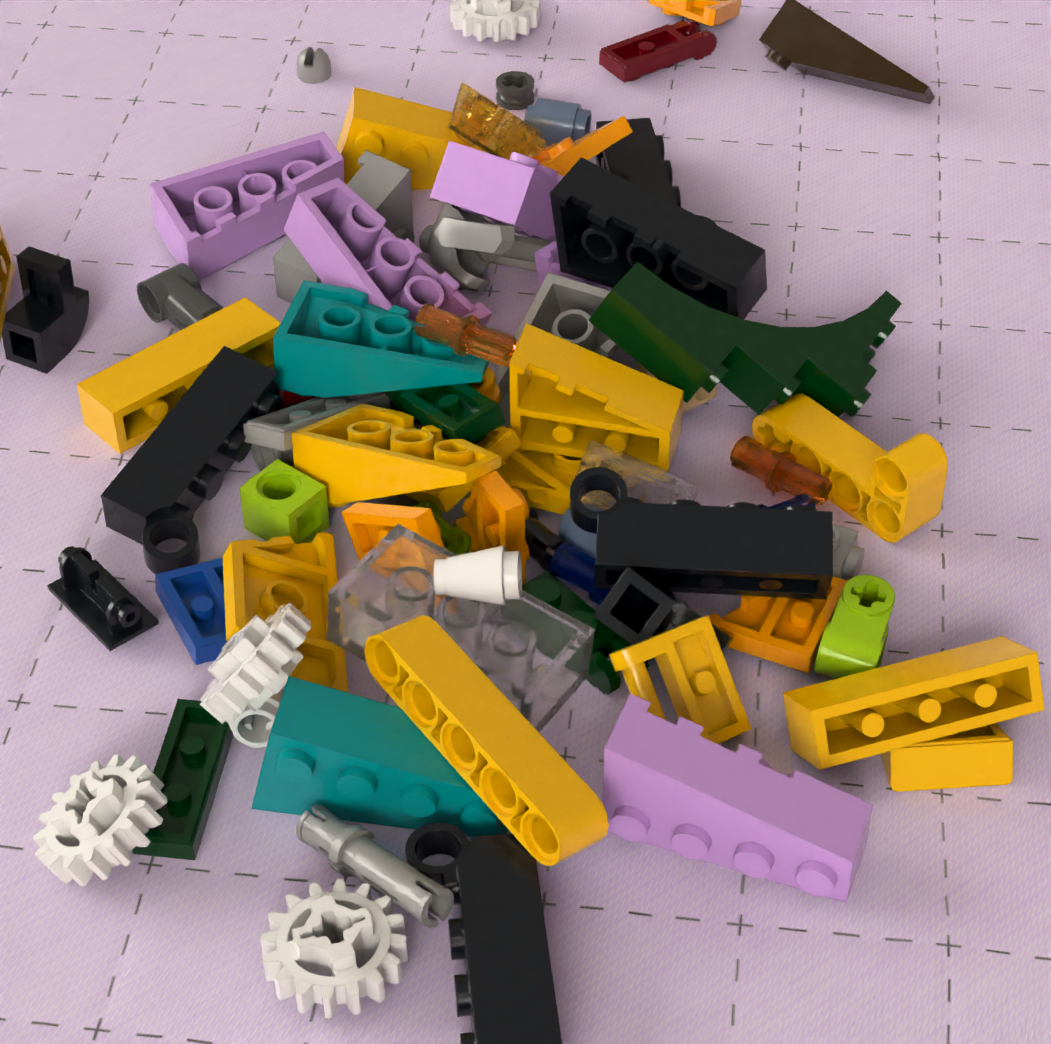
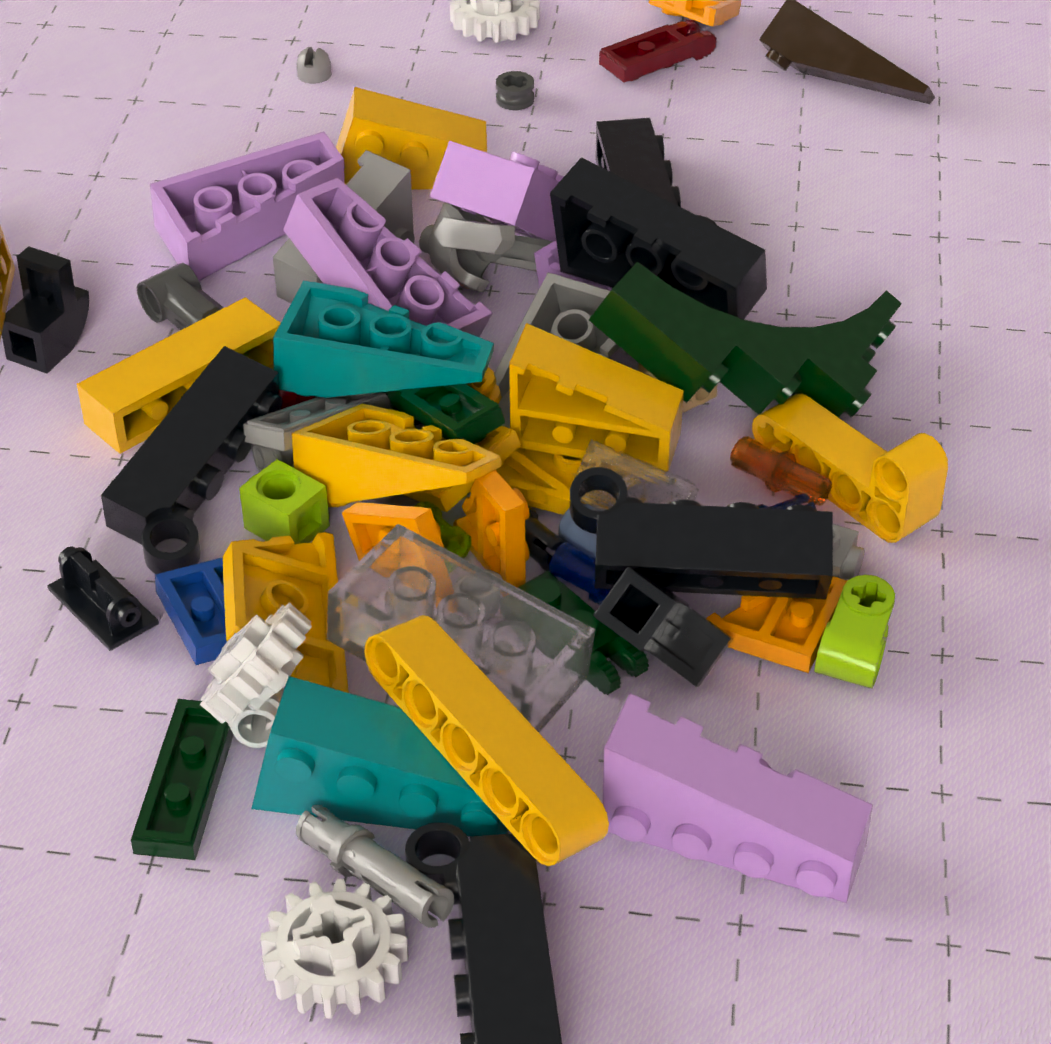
(100, 820): white gear -> none
(465, 335): clear orange axle -> none
(480, 576): white cone -> none
(492, 127): clear yellow hinge -> none
(558, 120): sand blue brick -> none
(567, 152): light orange wing -> none
(693, 676): yellow plate -> none
(913, 701): yellow brick -> none
(953, 761): yellow slope -> none

